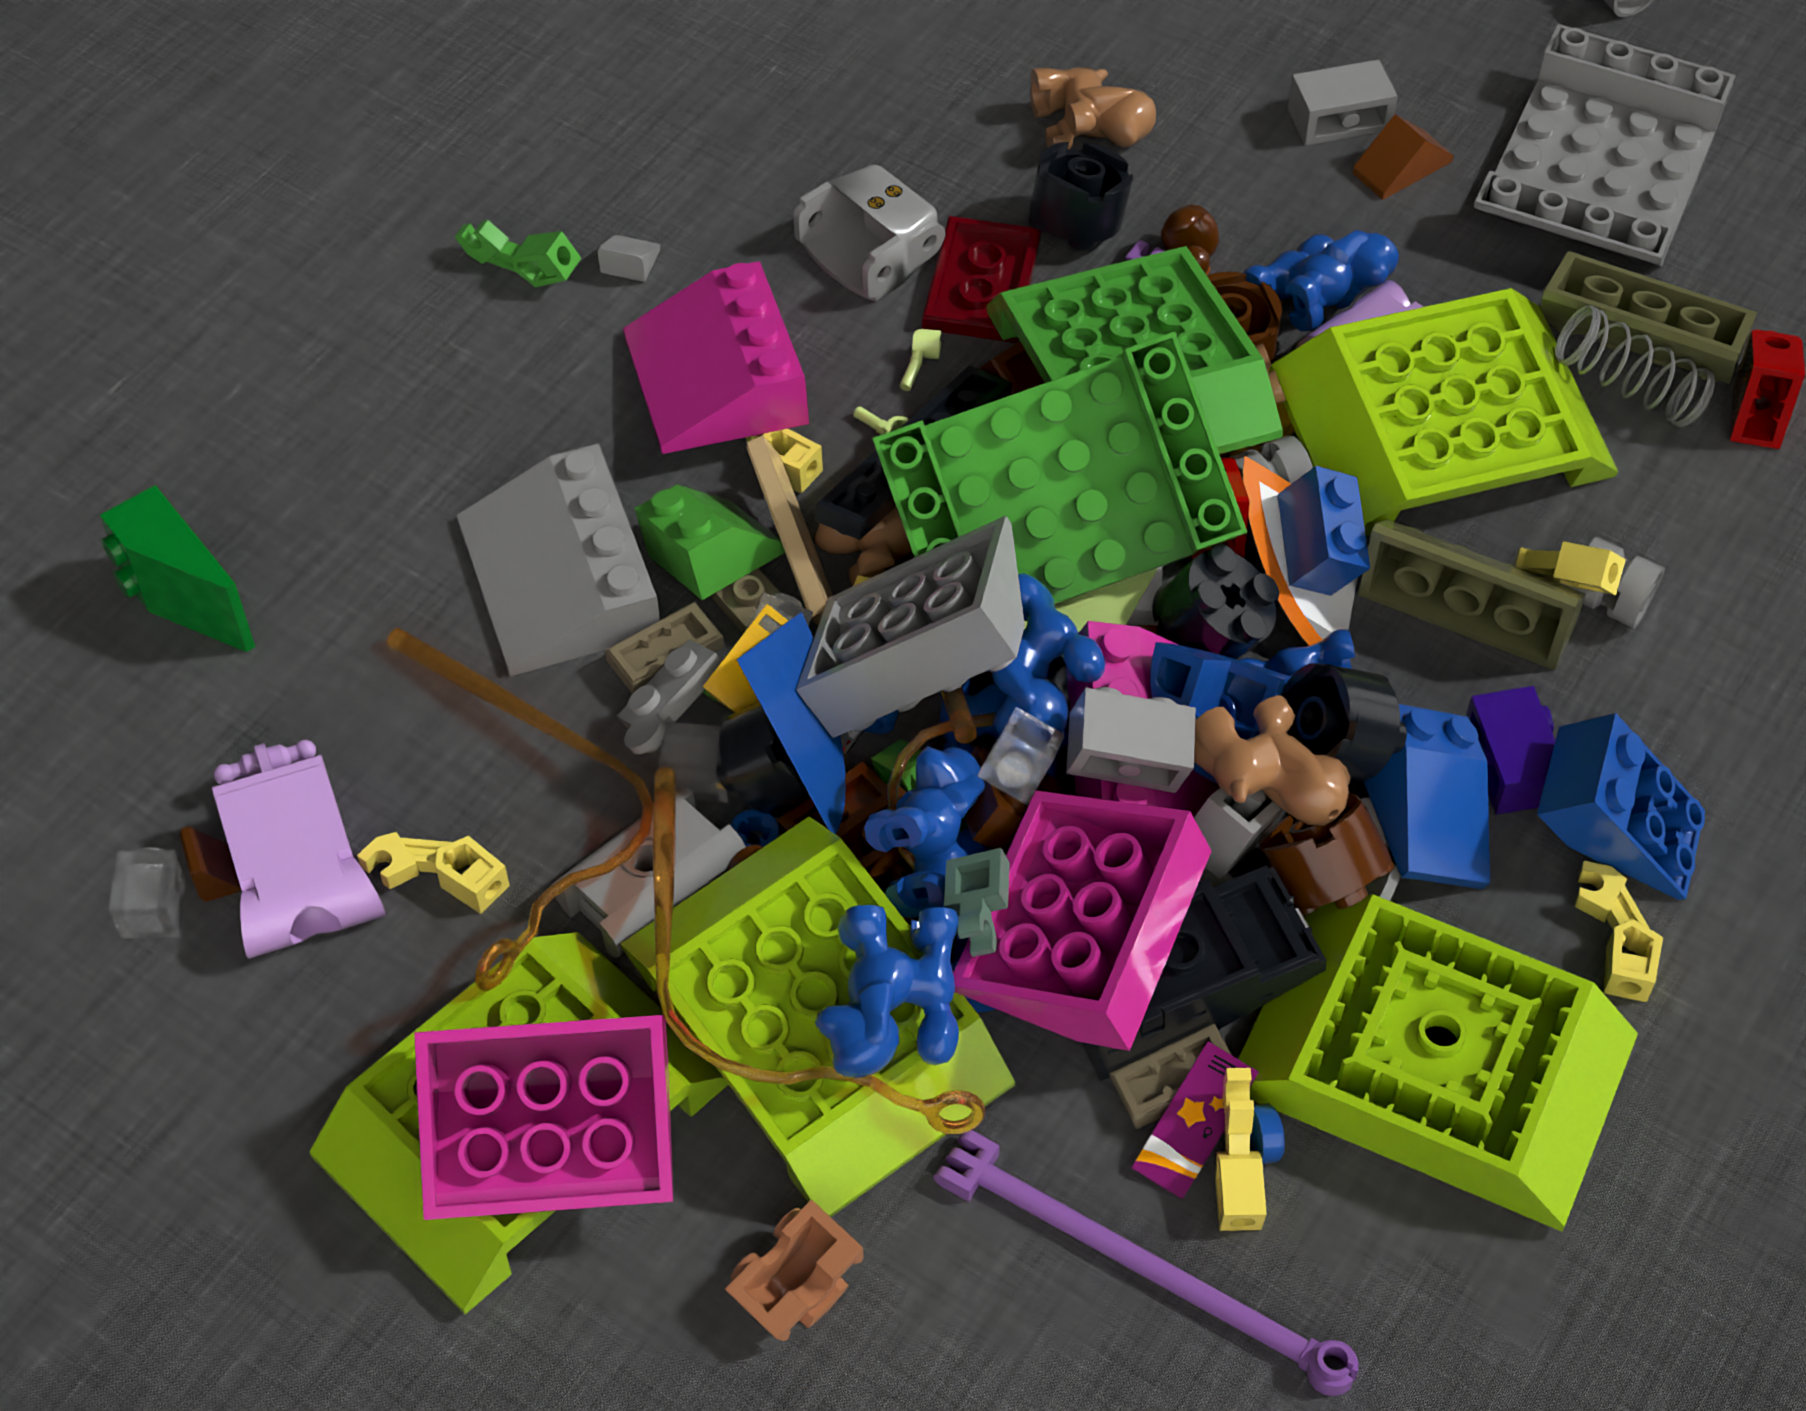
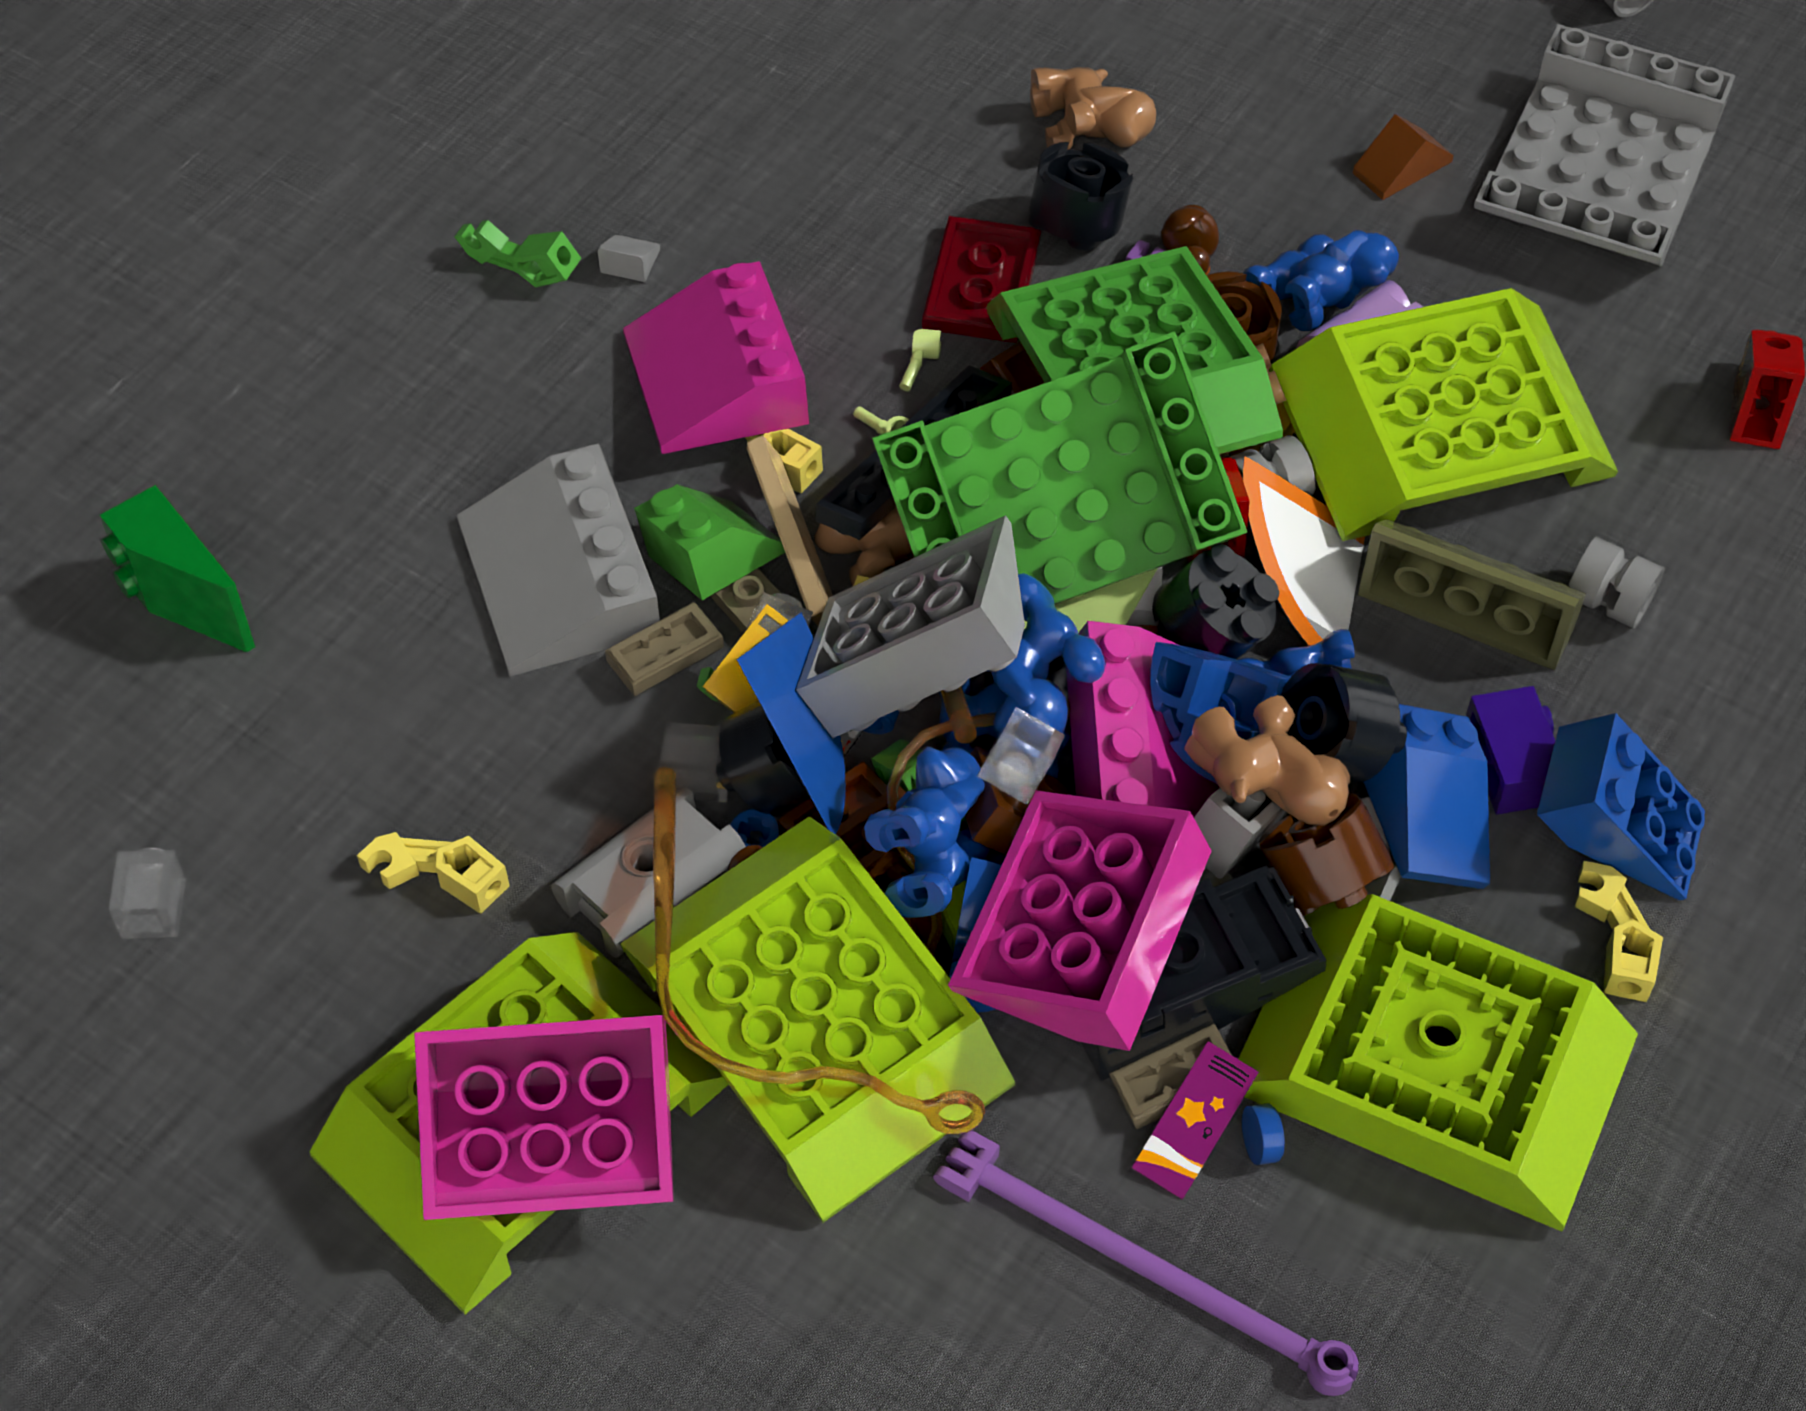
(209, 864): reddish brown slope -> none
(289, 849): lavender piece -> none
(513, 705): clear orange piece -> none
(666, 696): light grey hinge -> none
(799, 1274): nougat cylinder -> none
(868, 230): light grey piece -> none
(884, 978): blue animal -> none
(975, 889): sand green plate -> none
(1131, 739): light grey brick -> none
(1239, 1170): light yellow piece -> none
(1323, 531): blue brick -> none
(1341, 102): light grey brick -> none
(1575, 566): light yellow piece -> none
(1671, 316): olive slope -> none
(1671, 409): light grey piece -> none

